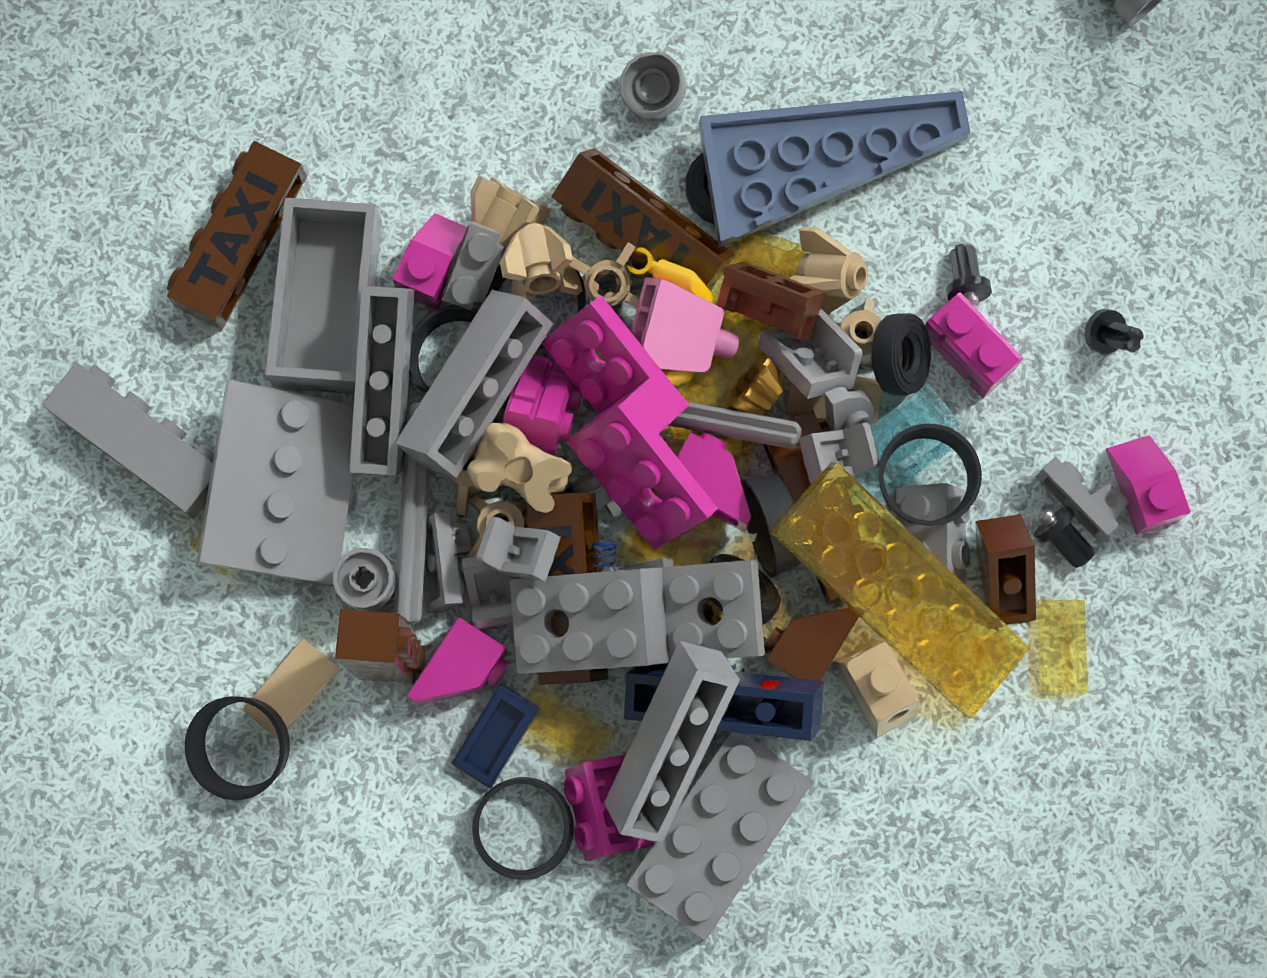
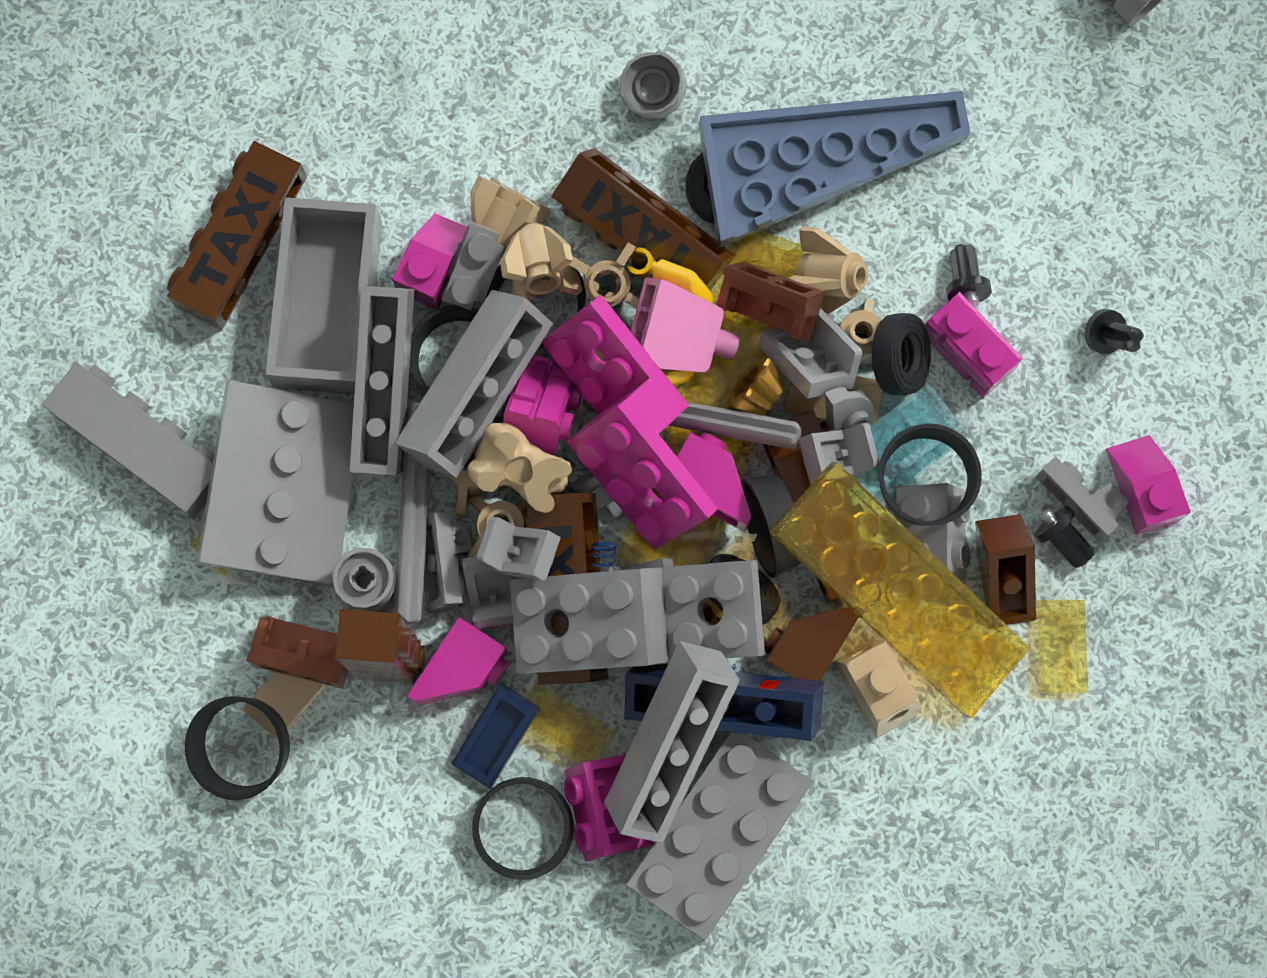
(297, 652): none -> copper hinge

